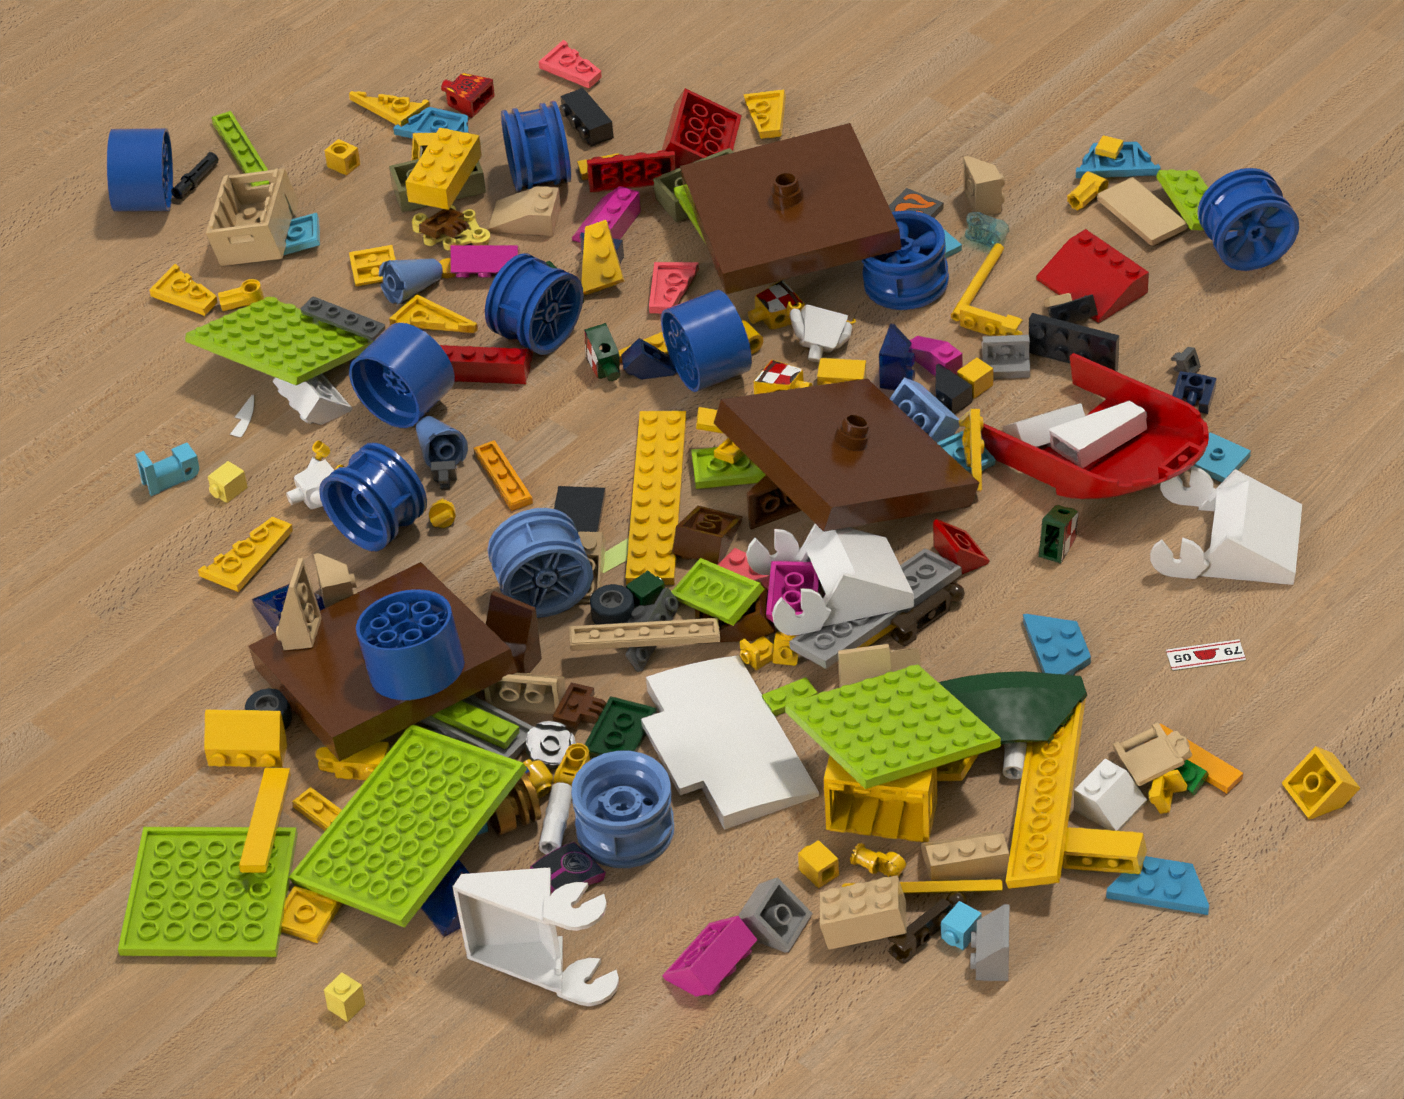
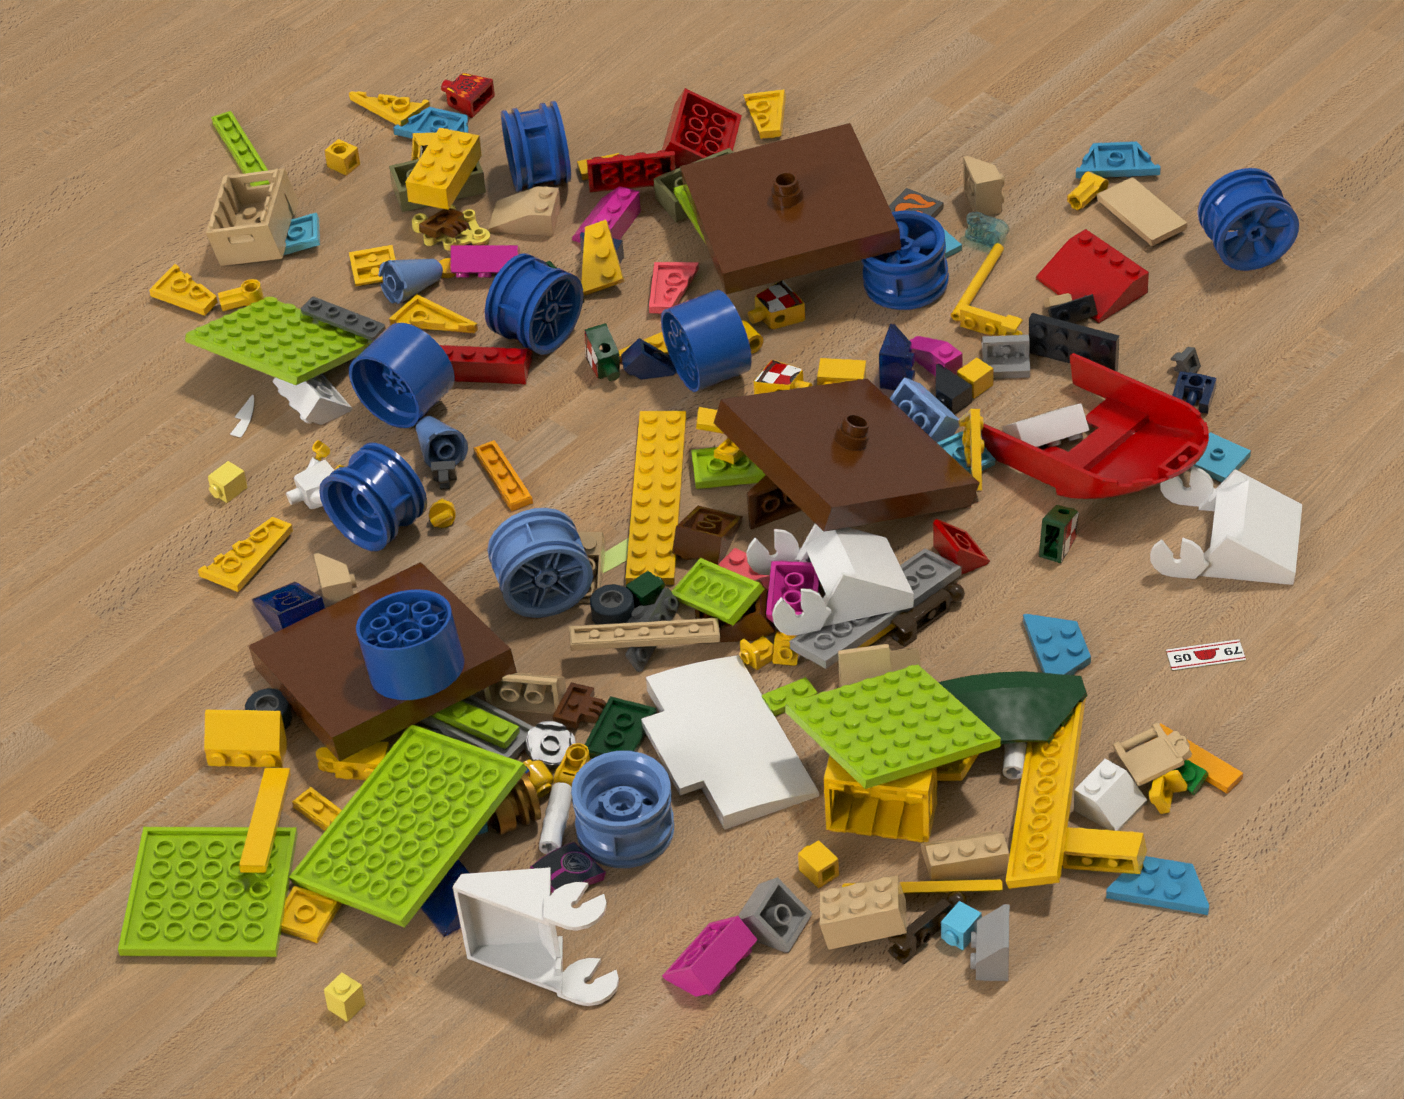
(140, 169): blue wheel -> none
(168, 471): medium azure piece -> none
(190, 179): black pin -> none
(300, 612): tan slope -> none
(517, 627): reddish brown slope -> none
(570, 66): coral wing -> none
(582, 505): black tile -> none
(586, 117): black brick -> none
(819, 329): white torso -> none
(878, 861): yellow connector -> none
(1098, 433): white slope -> none
(1109, 147): yellow tile -> none
(1185, 192): lime plate -> none
(1320, 783): yellow slope -> none

